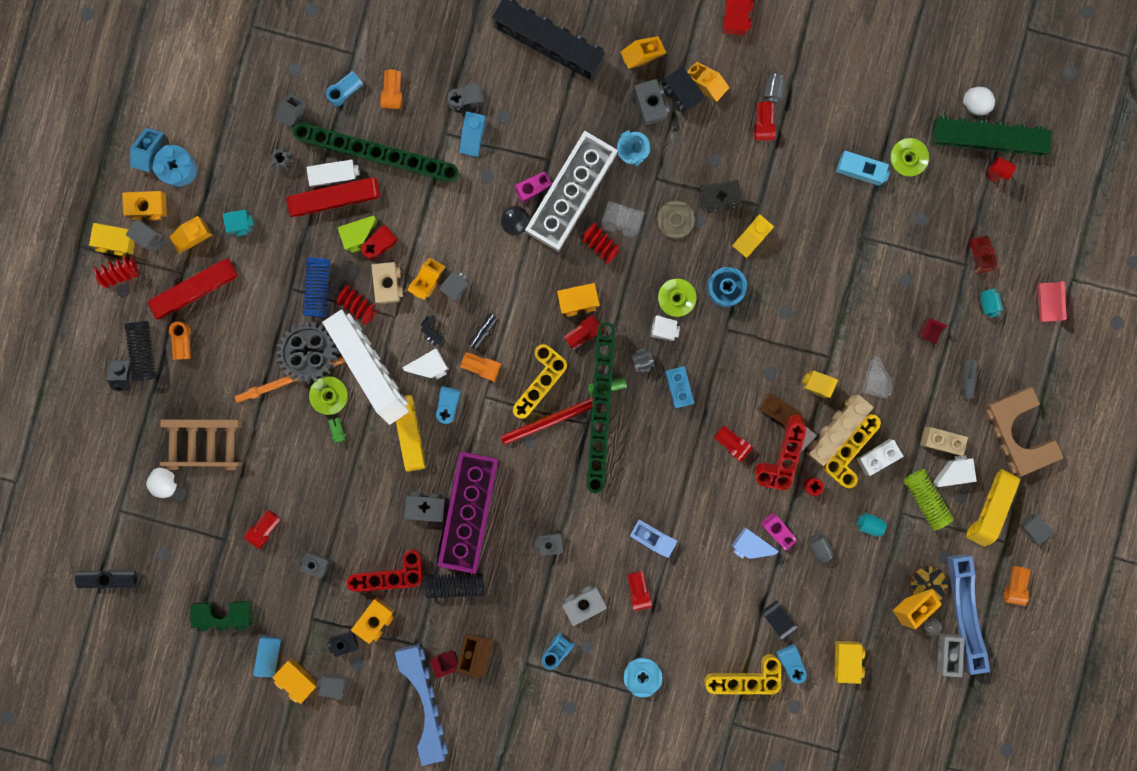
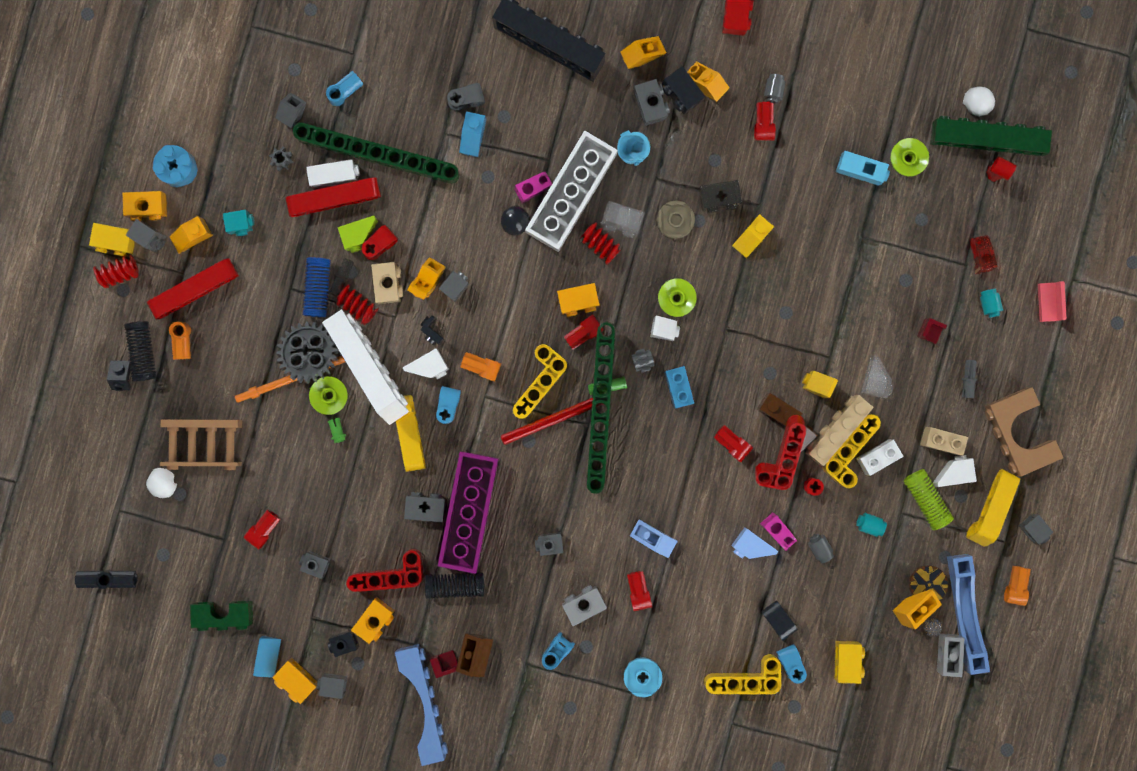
(145, 149): dark azure slope -> none
(391, 95): orange piece -> none
(483, 331): black pin -> none
(727, 276): dark azure brick -> none

